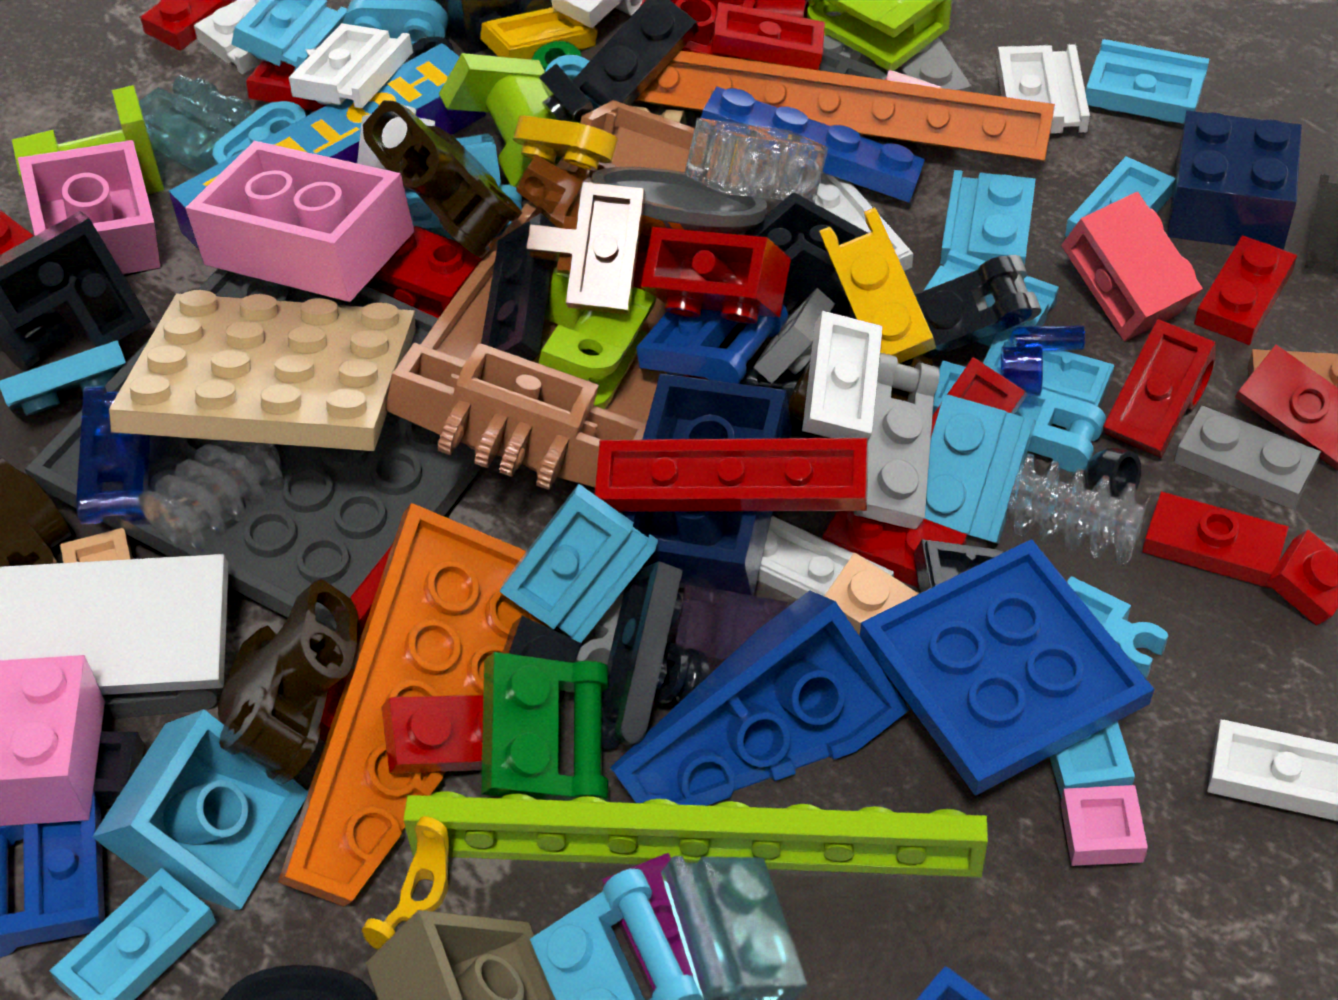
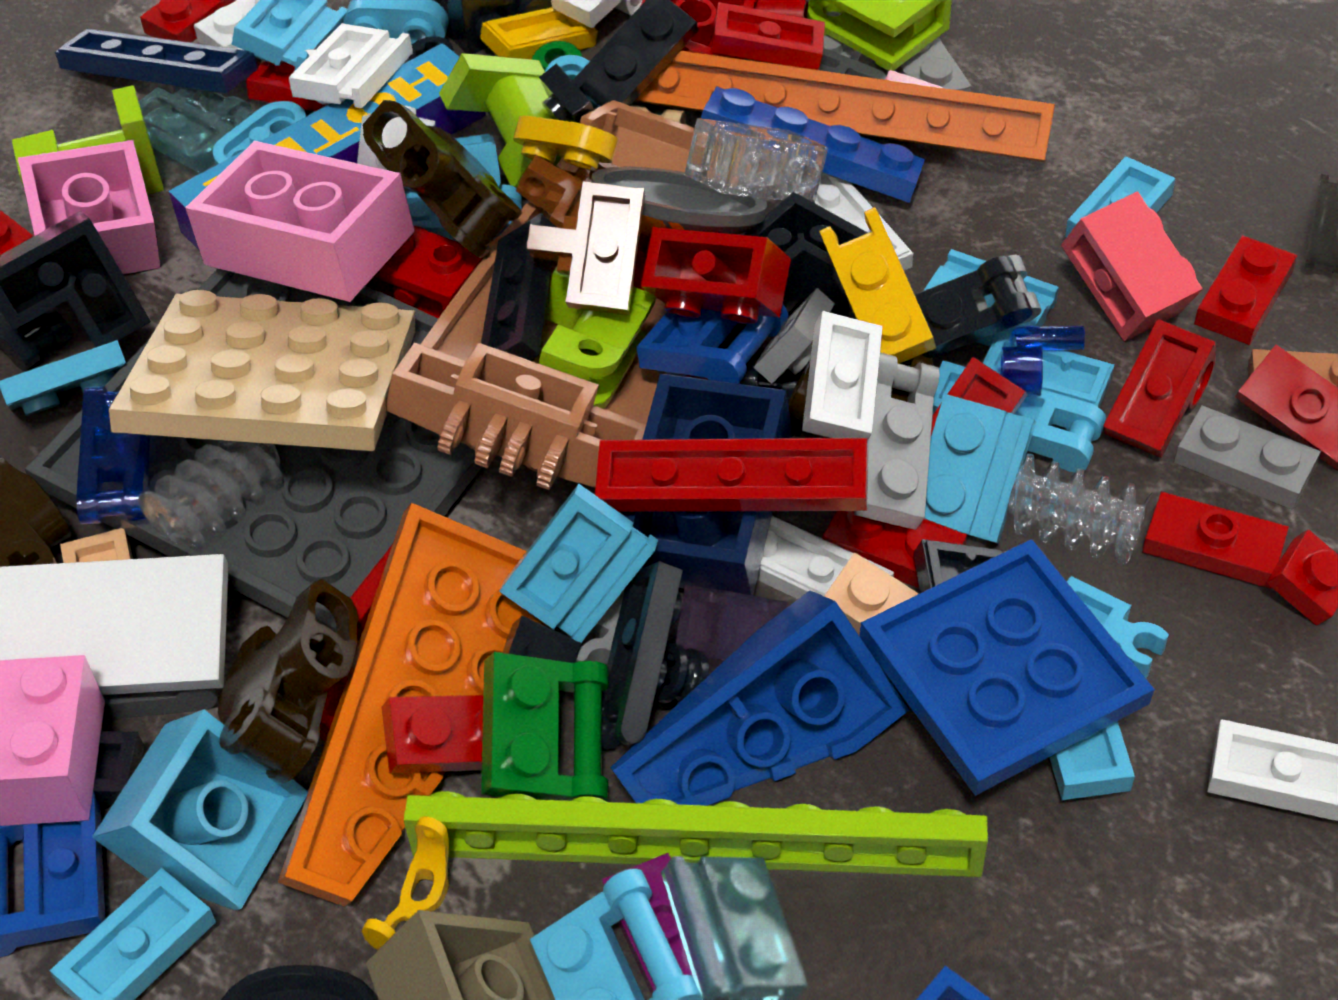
(157, 60): none -> dark blue tile
(988, 216): medium azure plate -> none
(1046, 77): white plate -> none
(1103, 825): bright pink plate -> none
(1118, 464): black hinge -> none
(1146, 81): medium azure plate -> none
(1235, 179): dark blue brick -> none

